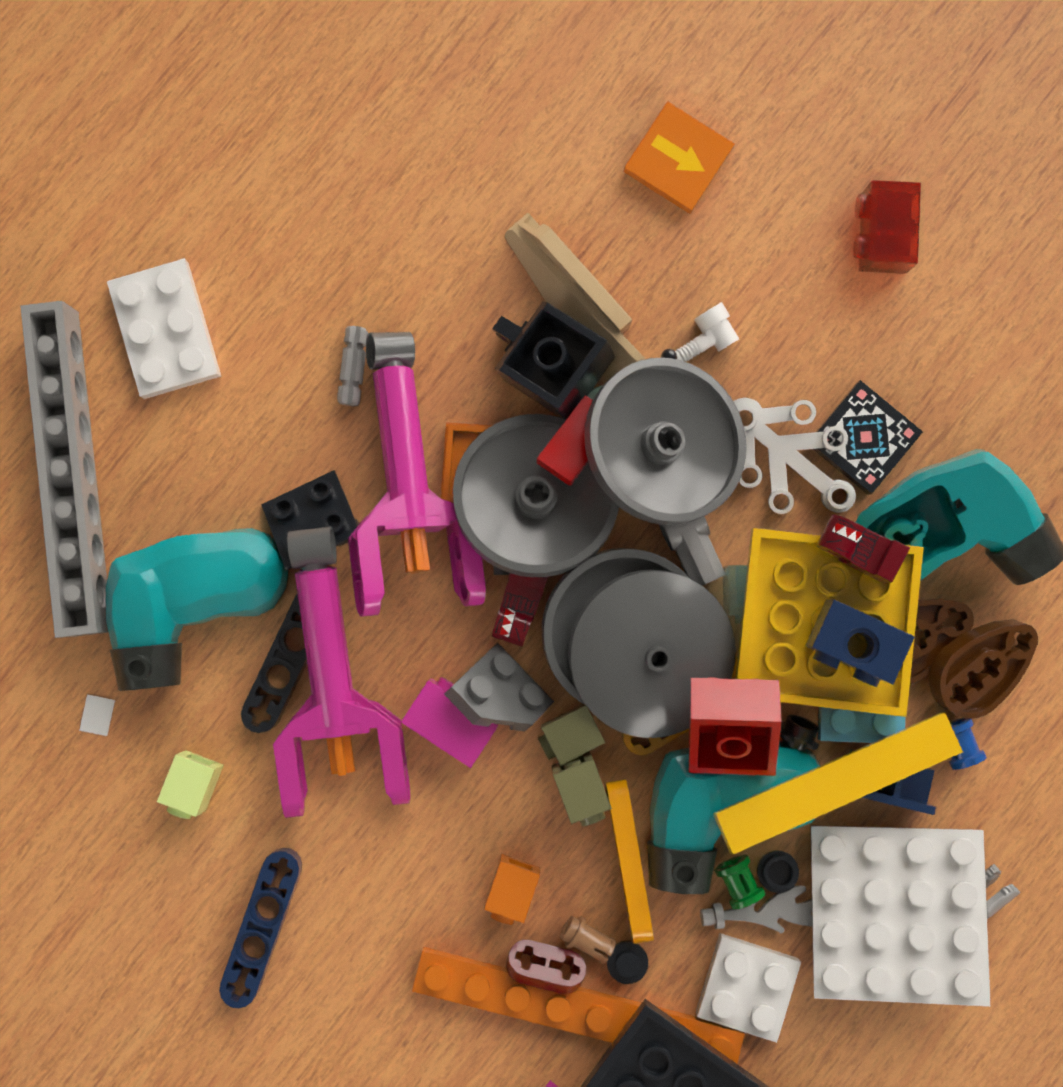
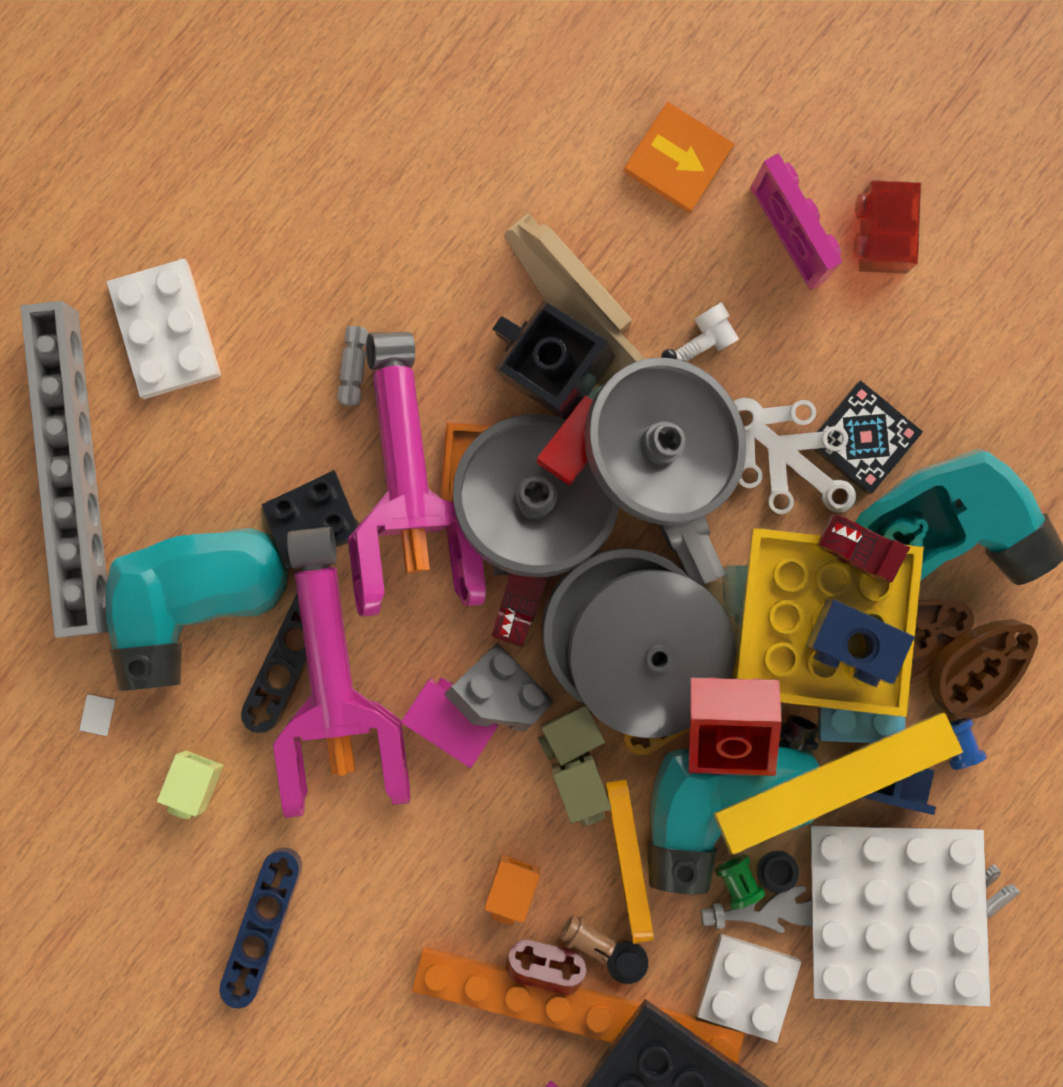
(796, 221): none -> dark pink plate

